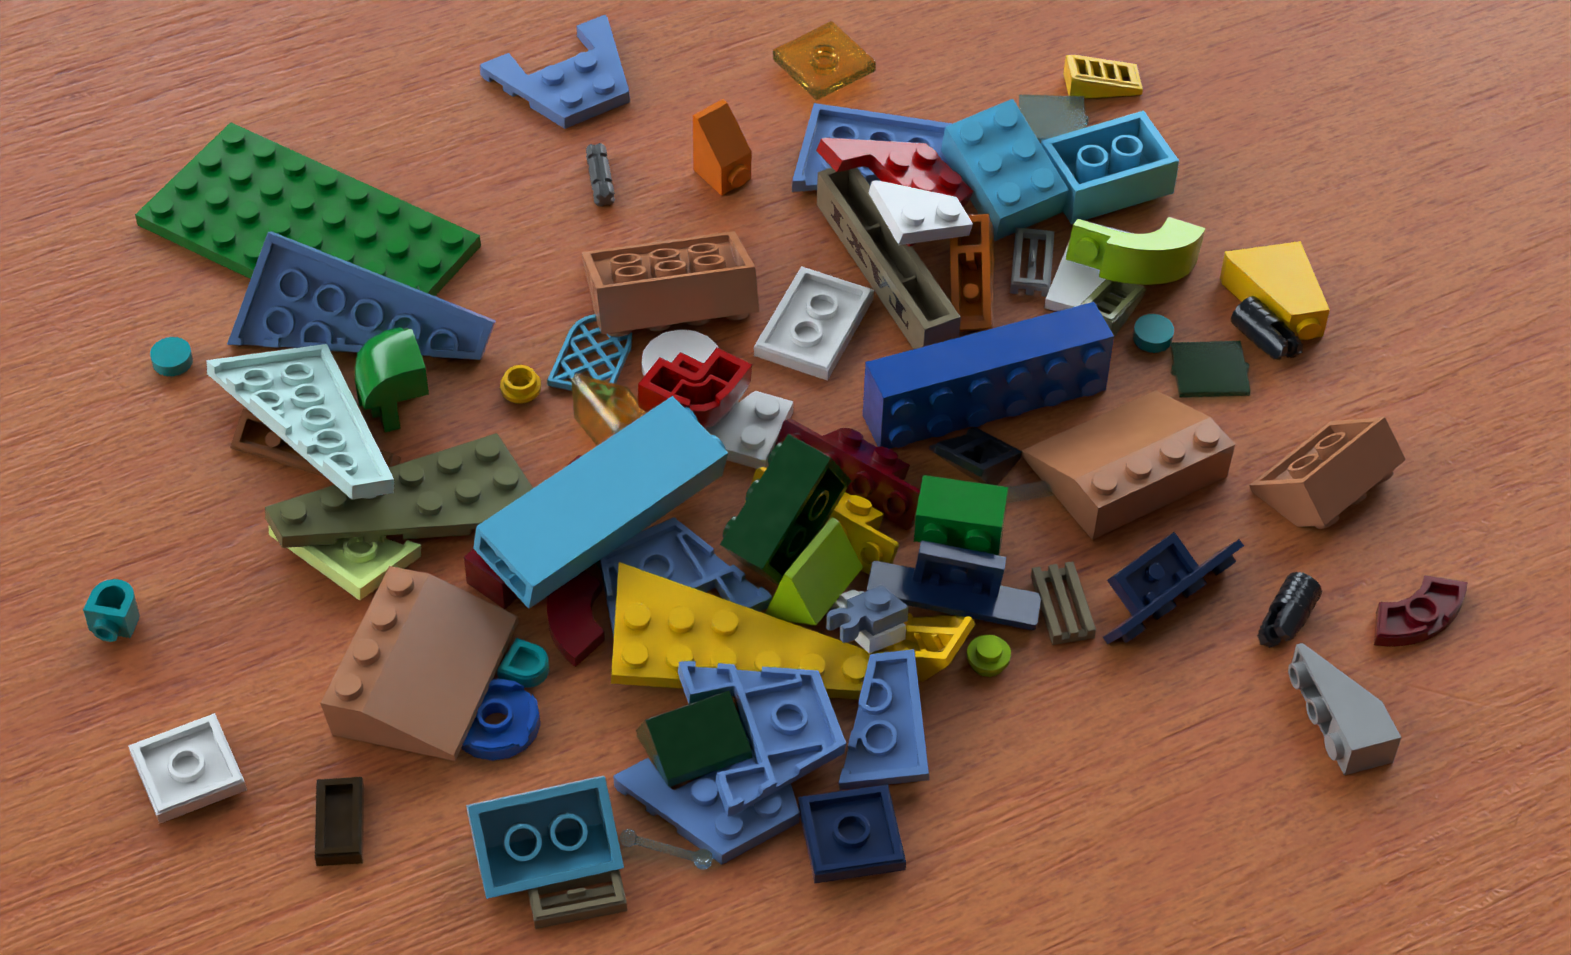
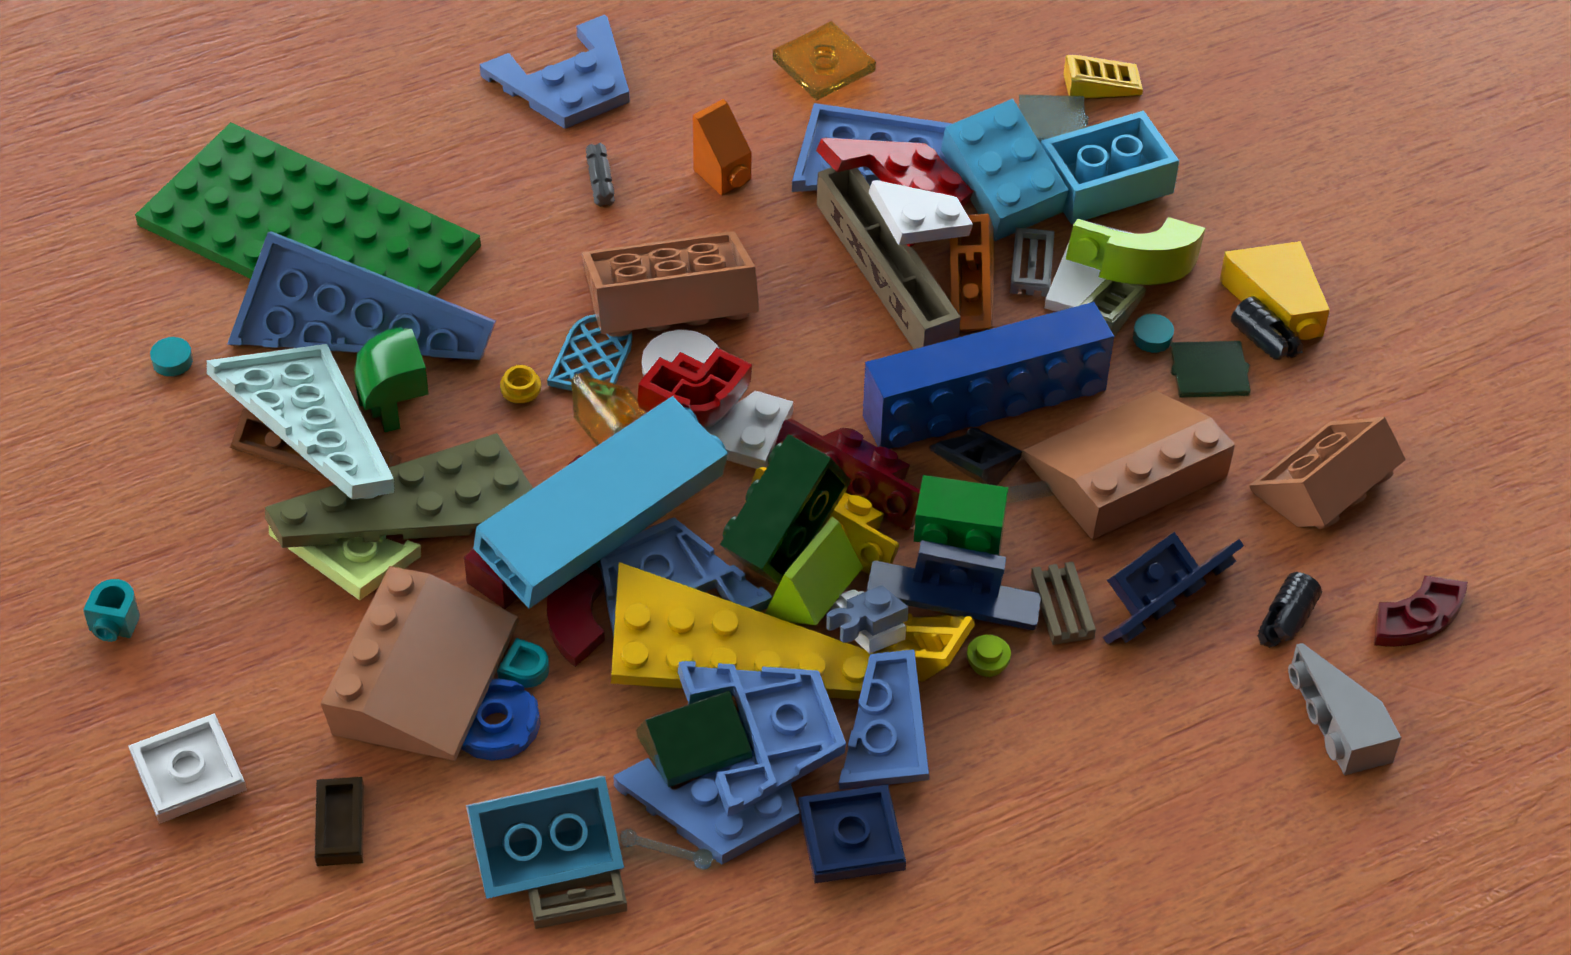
(814, 323): white tile -> none

